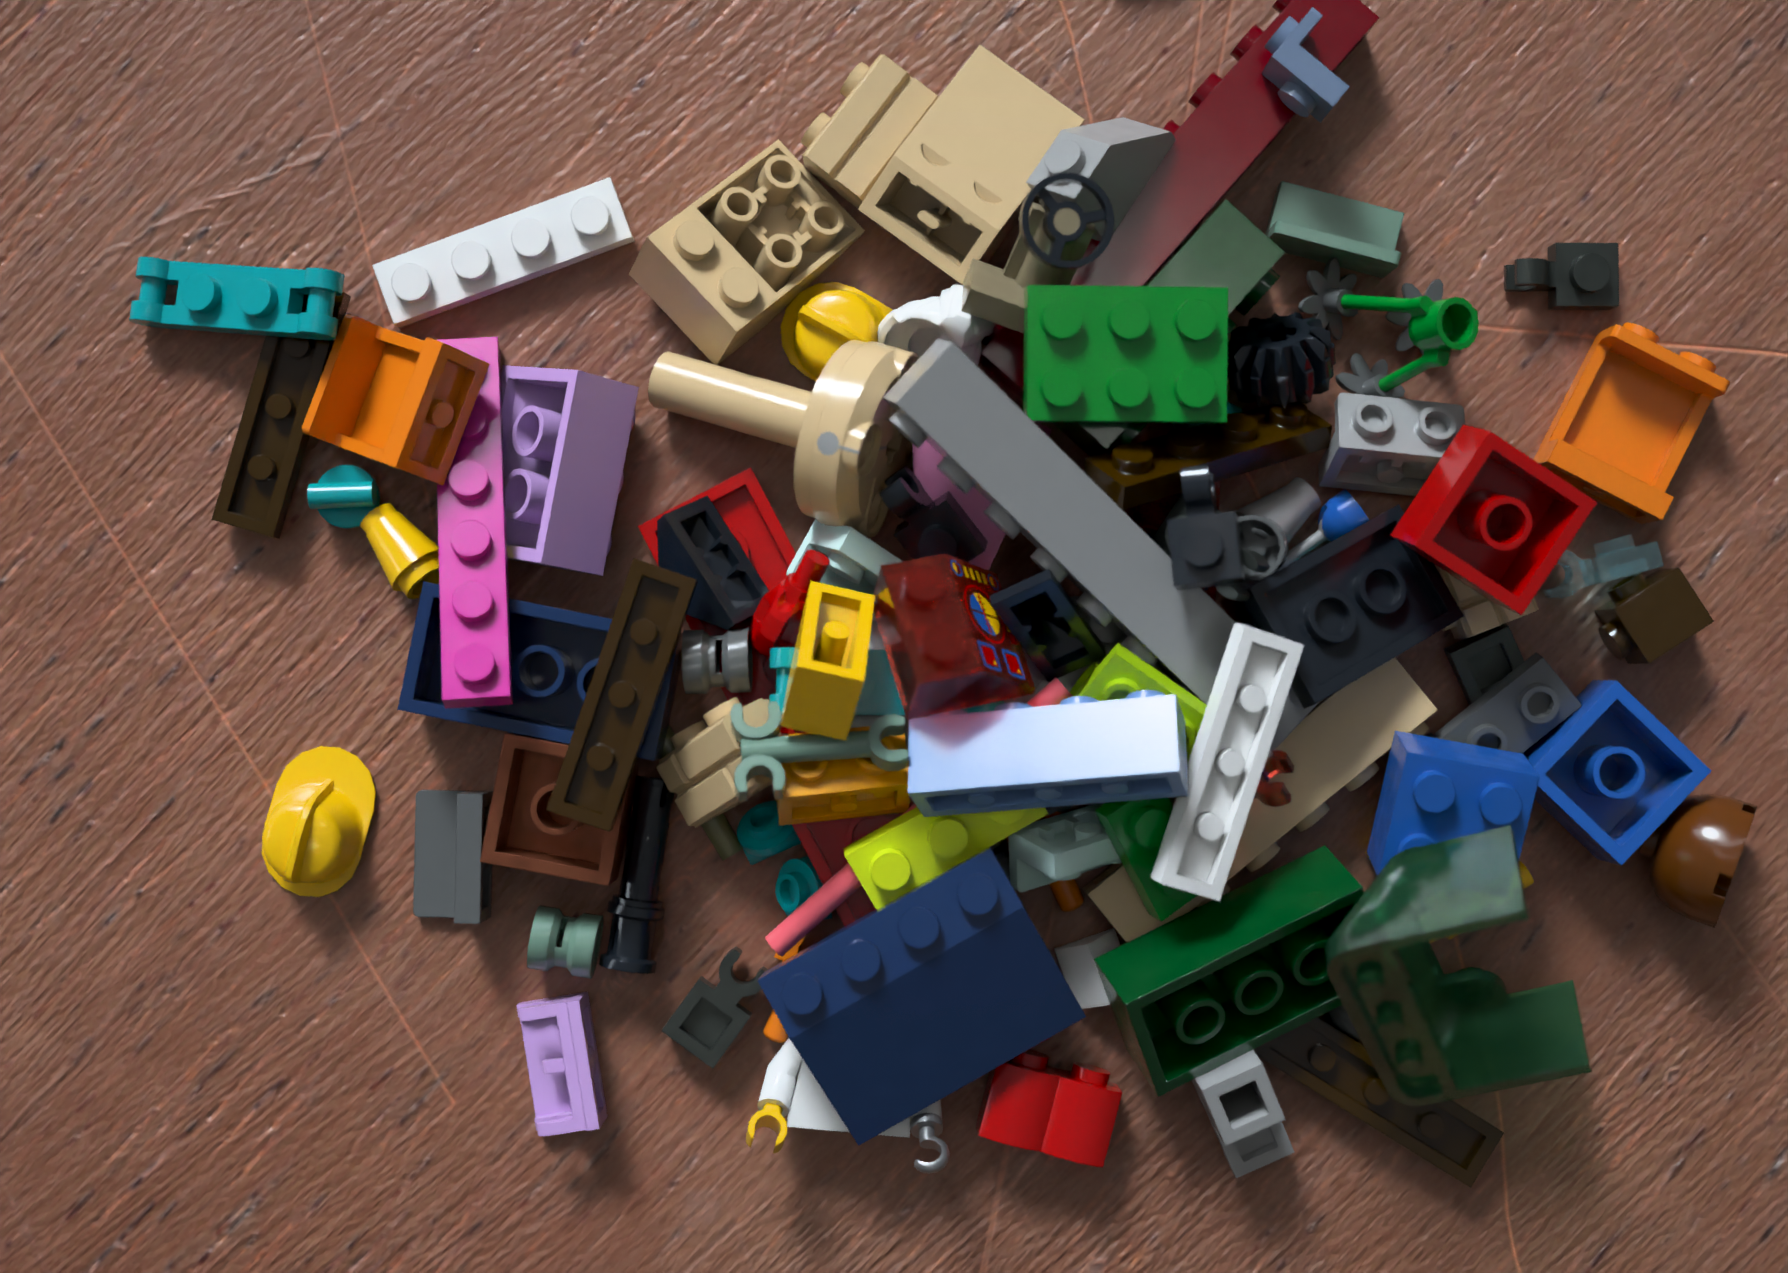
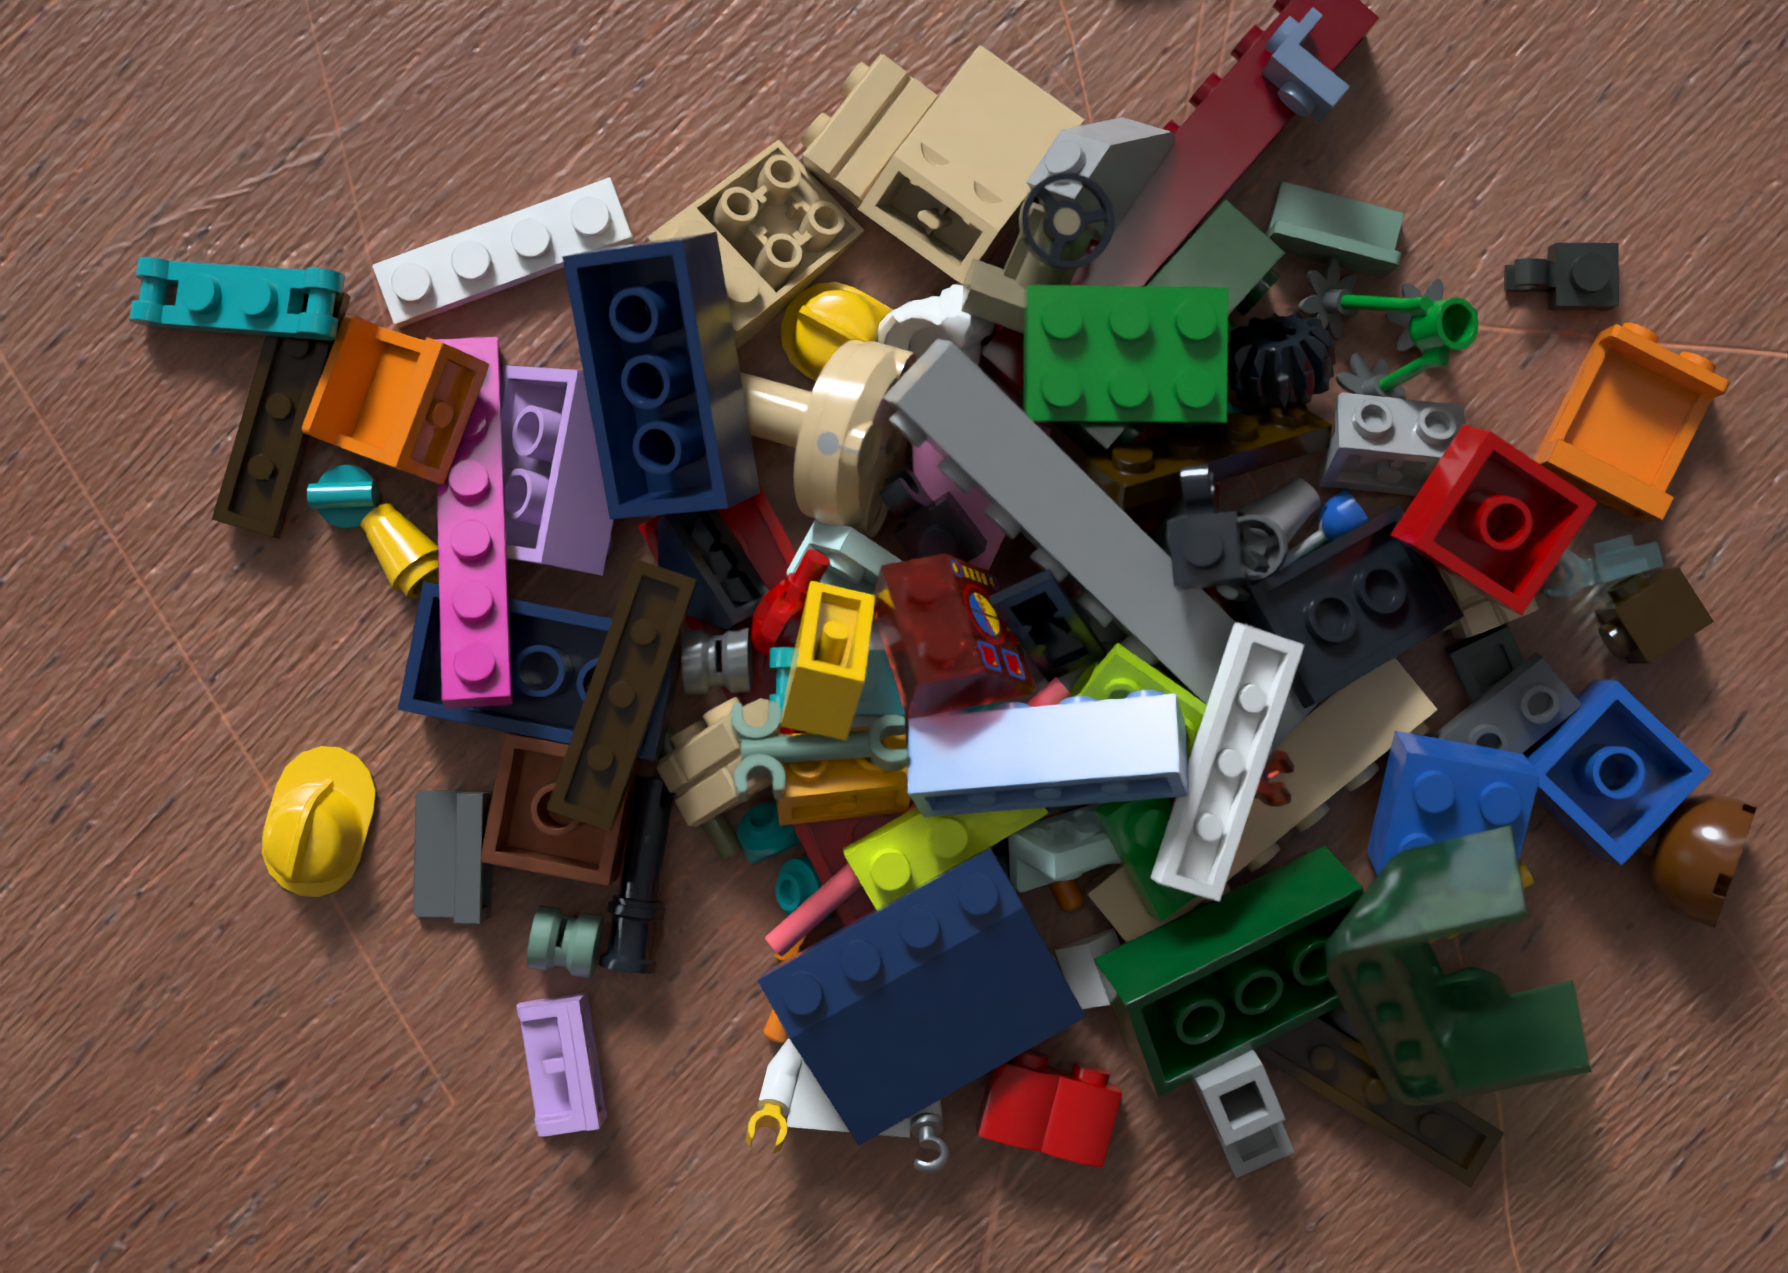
(662, 376): none -> dark blue brick
(711, 1014): pearl dark grey plate -> none

